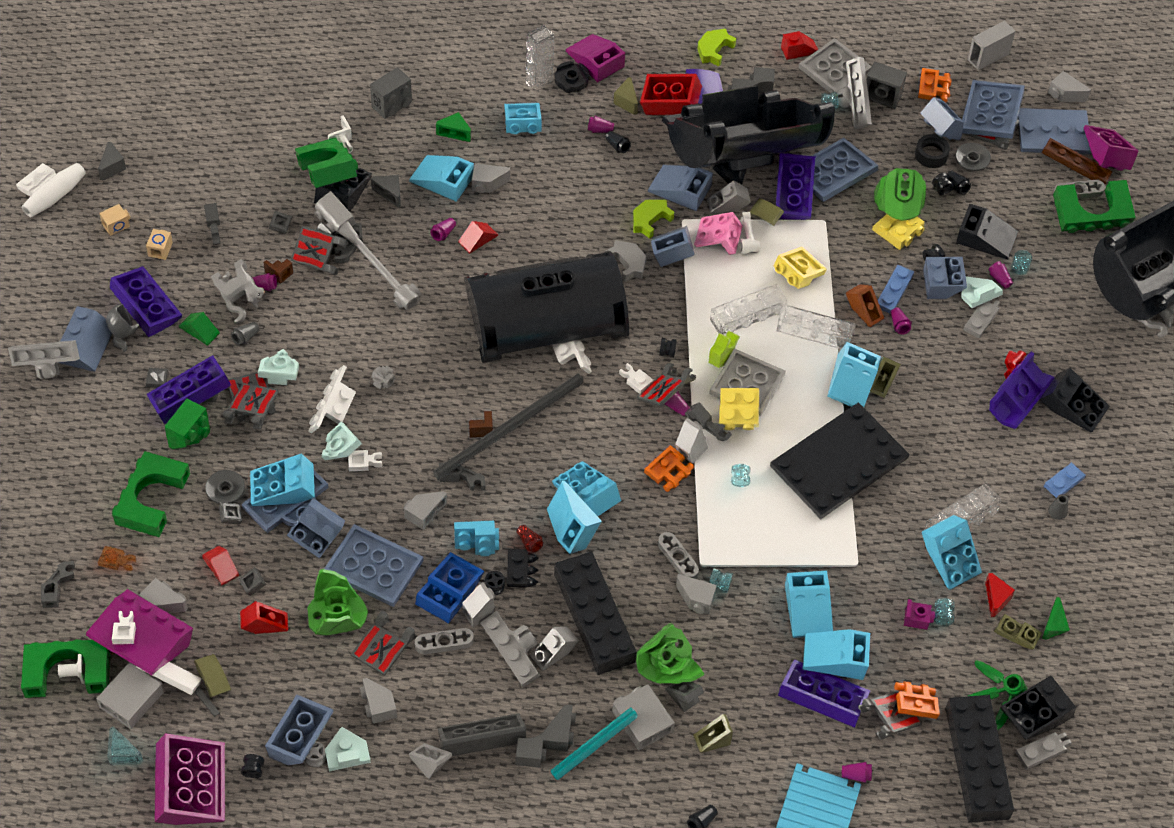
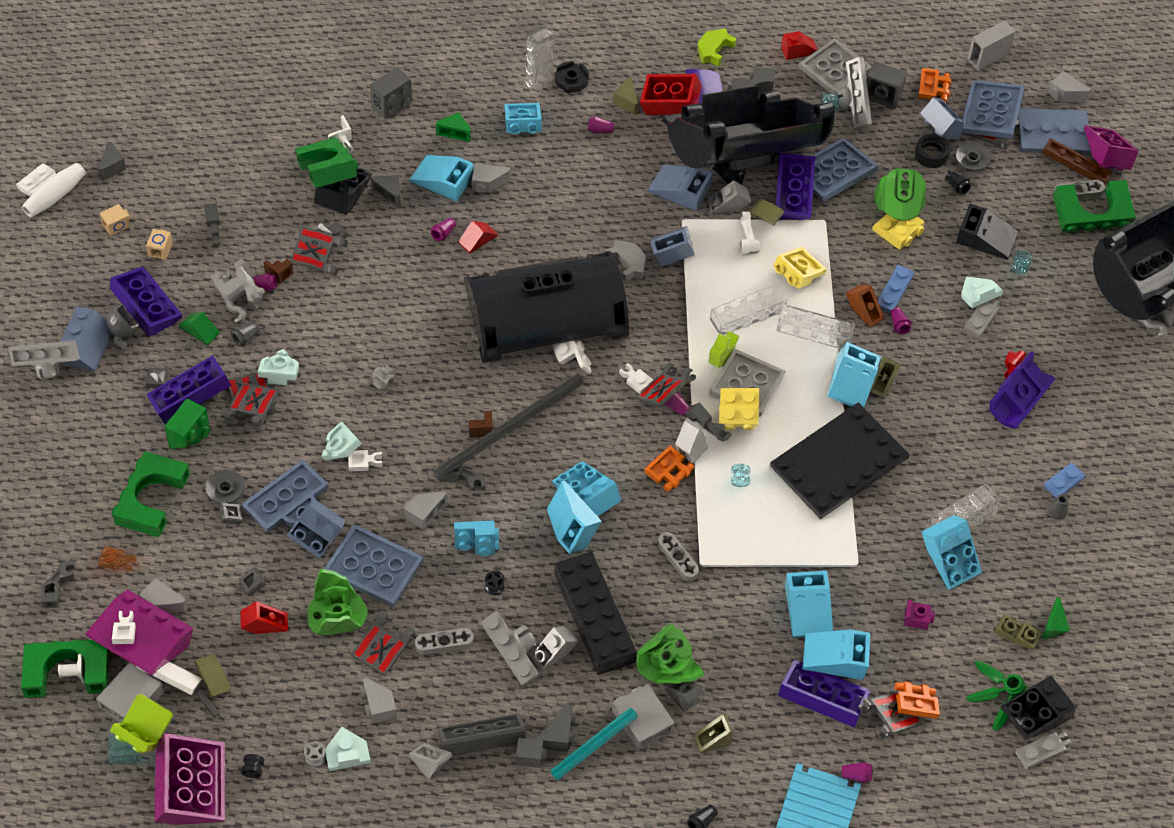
(143, 724): none -> lime bracket
(221, 564): slope -> none
(280, 222): dark grey tile -> none
(283, 482): medium azure slope -> none
(297, 731): sand blue slope -> none
(335, 402): white bracket -> none
(341, 221): light grey bar -> none
(346, 252): dark grey piece -> none
(448, 587): blue slope -> none
(479, 604): light grey slope -> none
(519, 568): black plate -> none
(530, 539): clear red cone -> none
(598, 55): magenta slope -> none
(618, 142): black cone -> none
(648, 213): lime piece -> none
(668, 347): black wheel -> none
(696, 593): light grey slope -> none
(719, 229): bright pink bracket -> none
(722, 580): clear light blue wheel -> none
(935, 251): black wheel -> none
(943, 184): black wheel -> none
(944, 277): sand blue slope -> none
(944, 609): clear light blue wheel -> none
(979, 759): black brick -> none
(998, 593): red slope -> none
(1000, 274): magenta cone -> none
(1074, 400): black slope -> none

